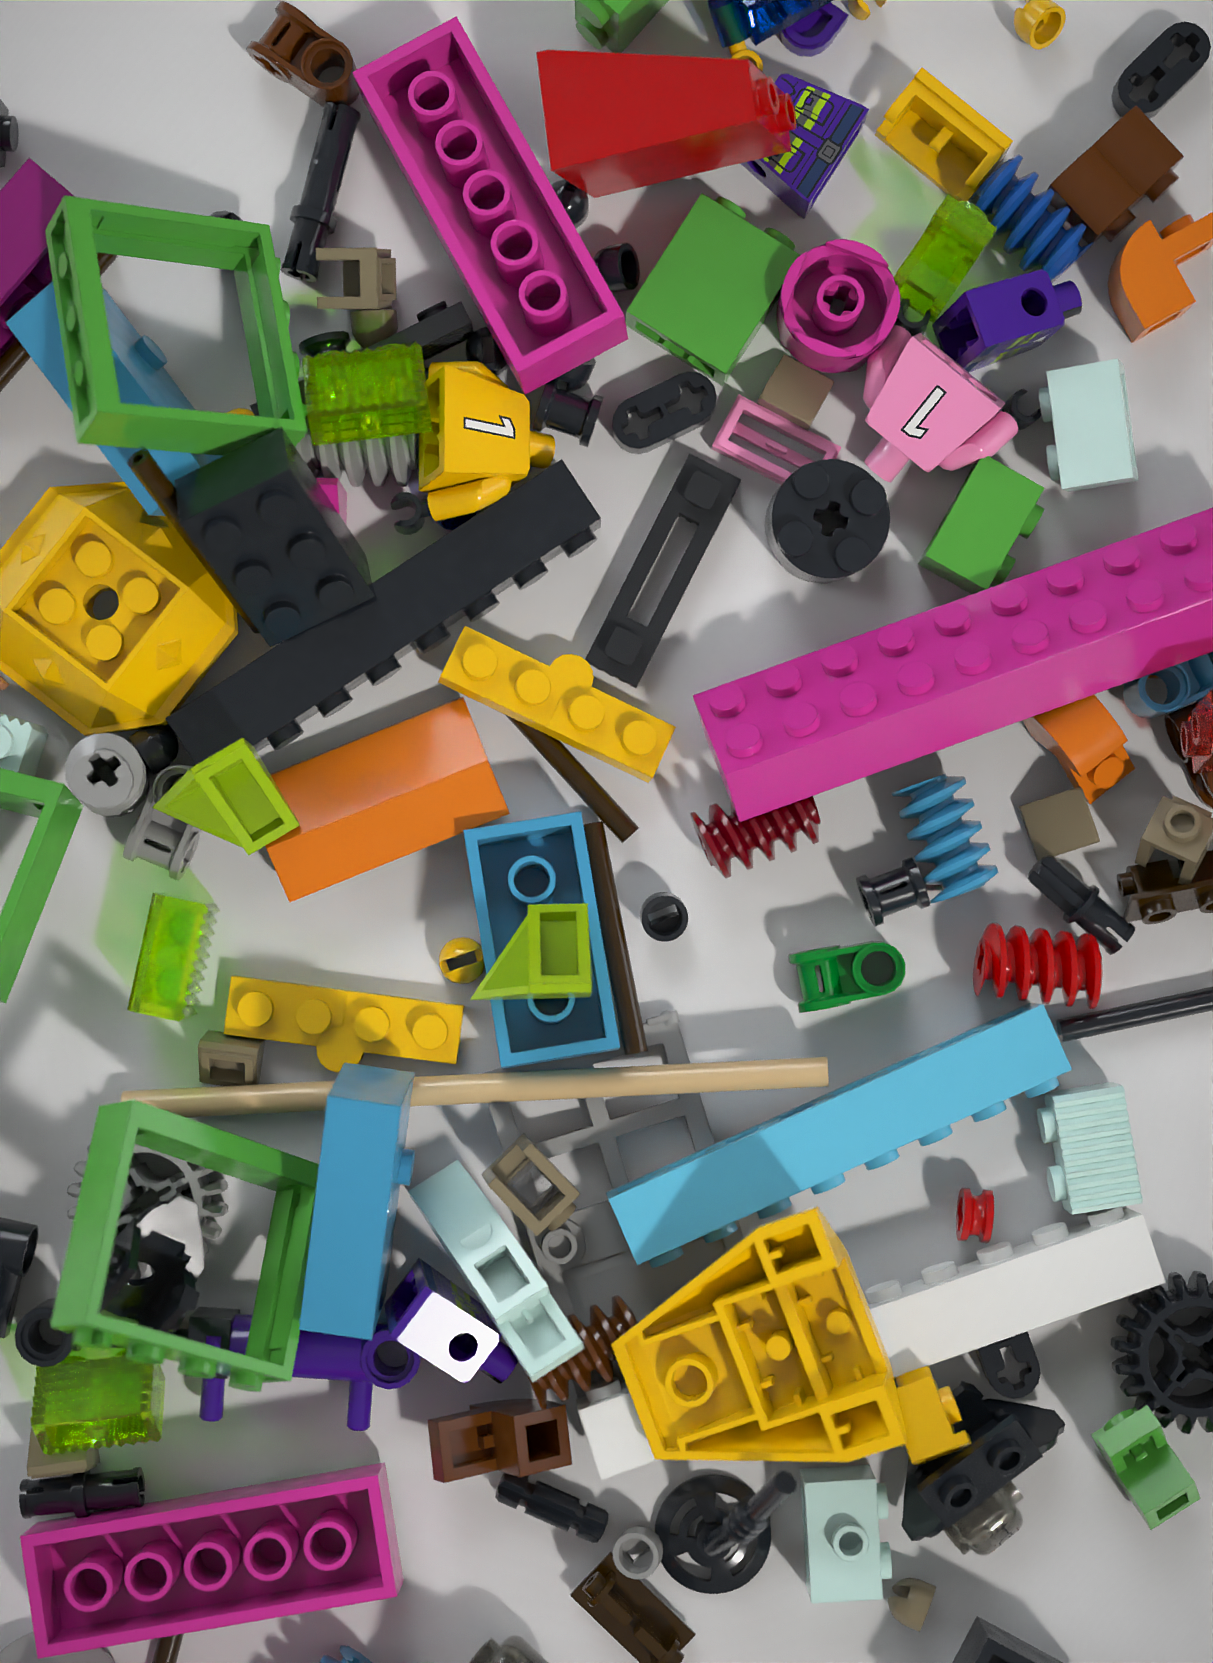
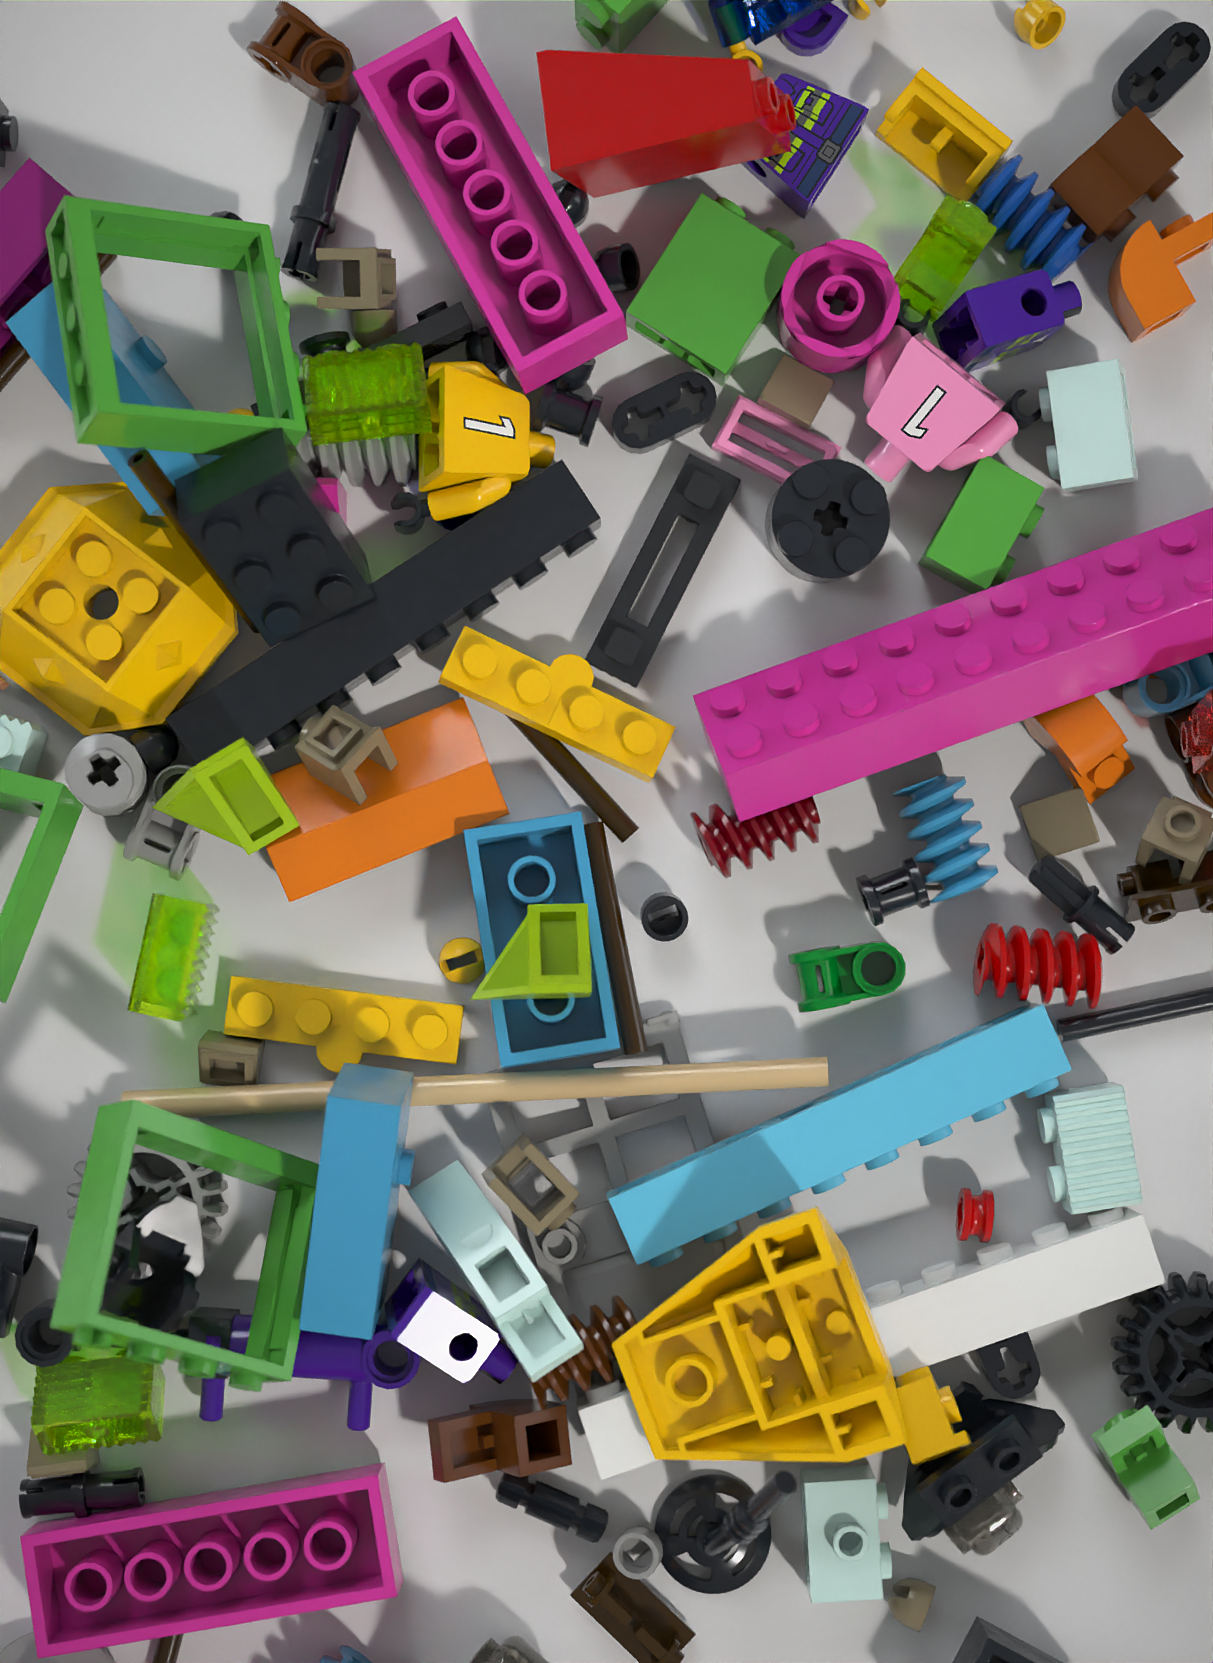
(337, 746): none -> dark tan window

